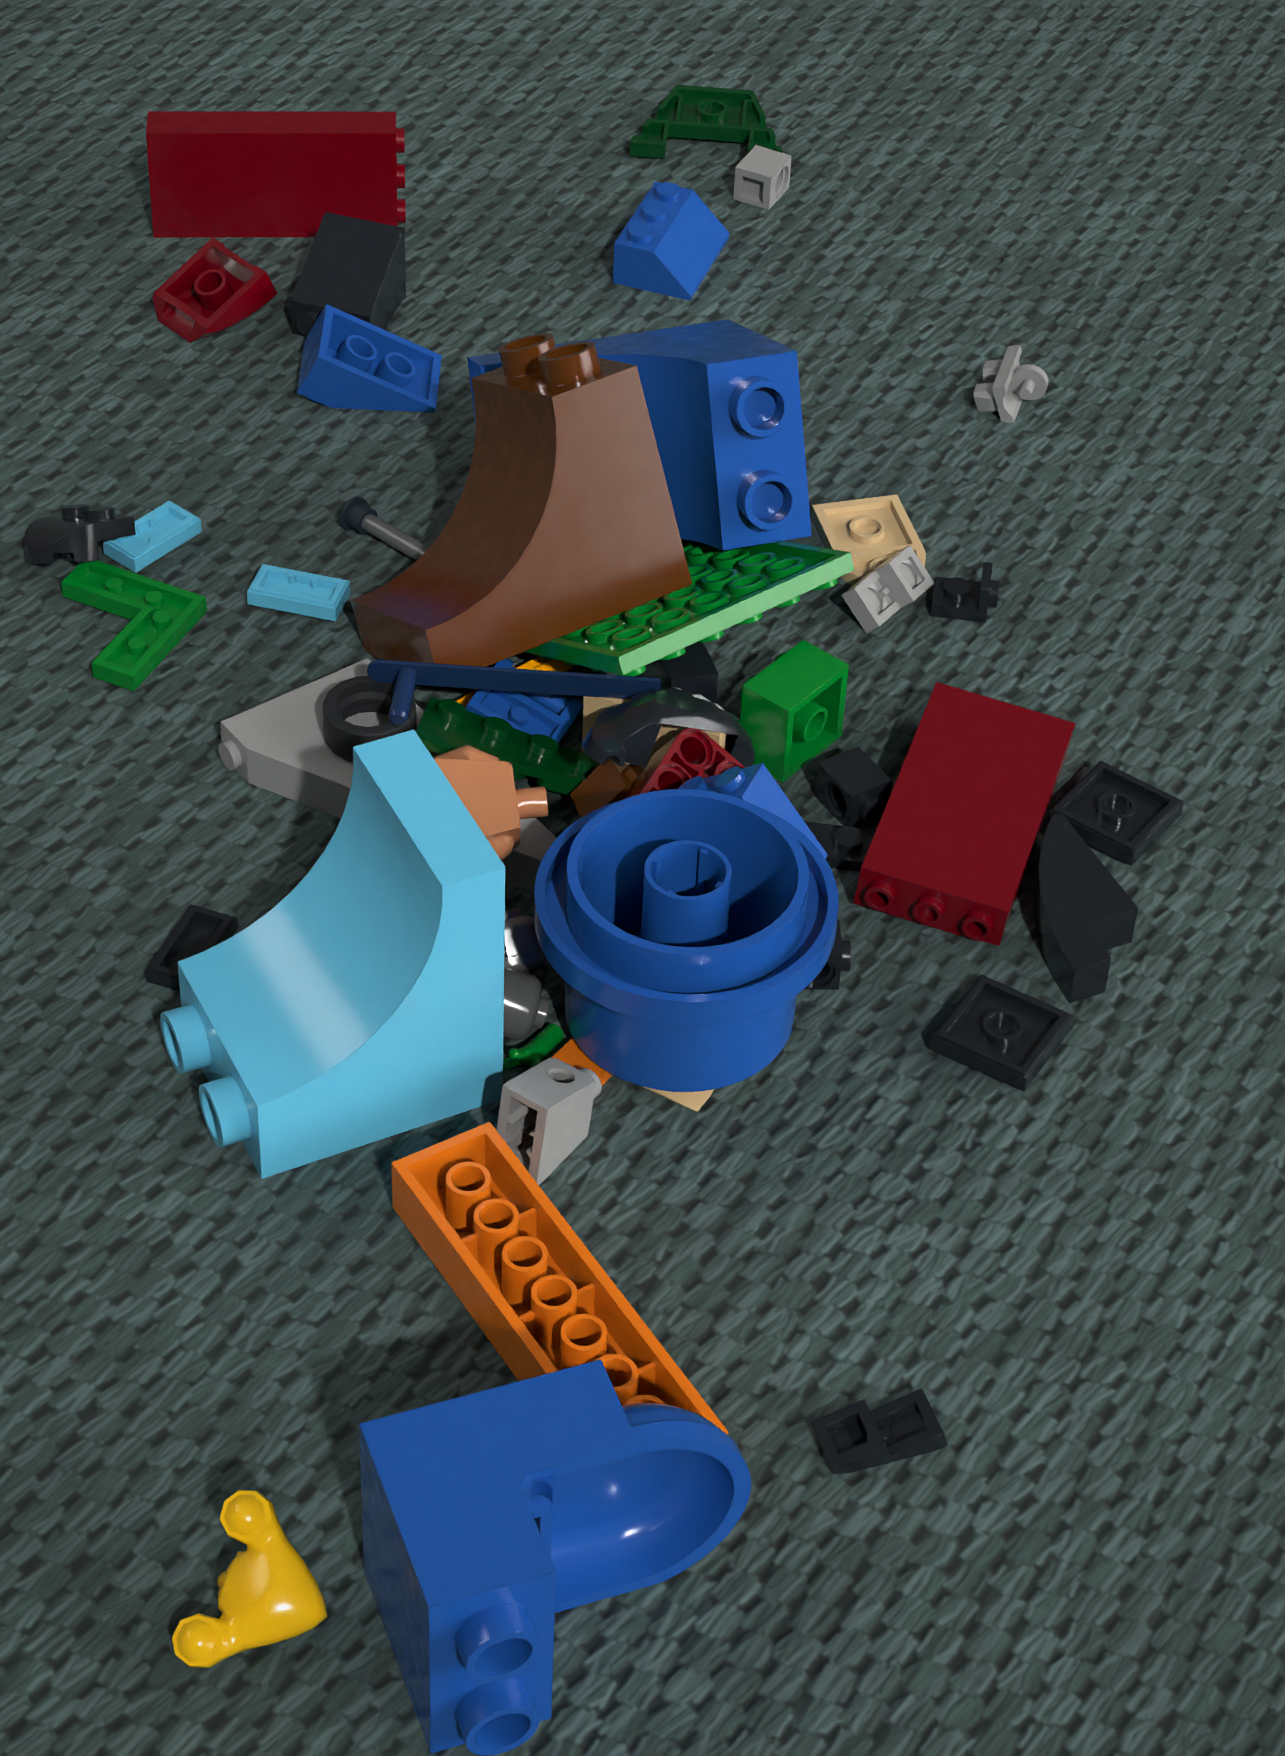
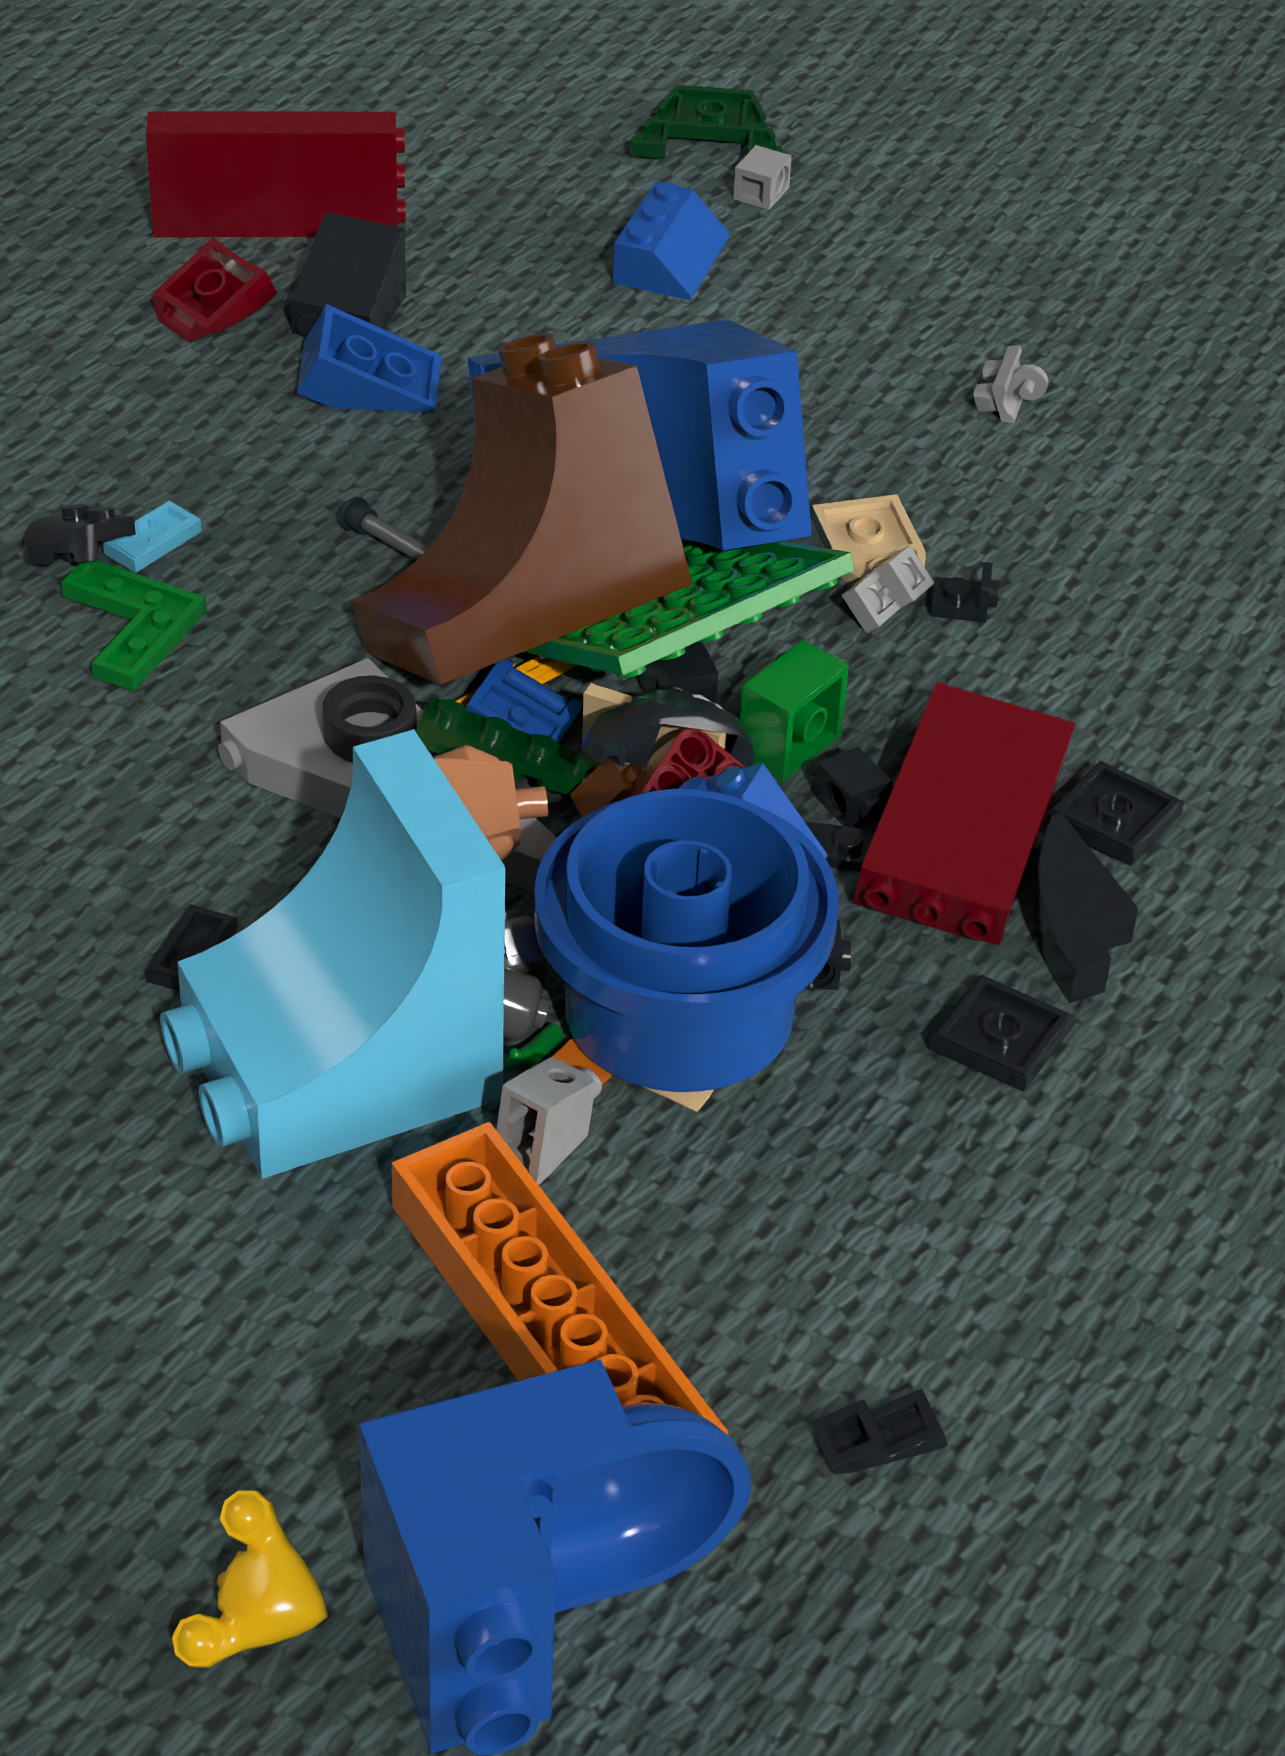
(298, 592): medium azure plate -> none
(409, 674): dark blue piece -> none

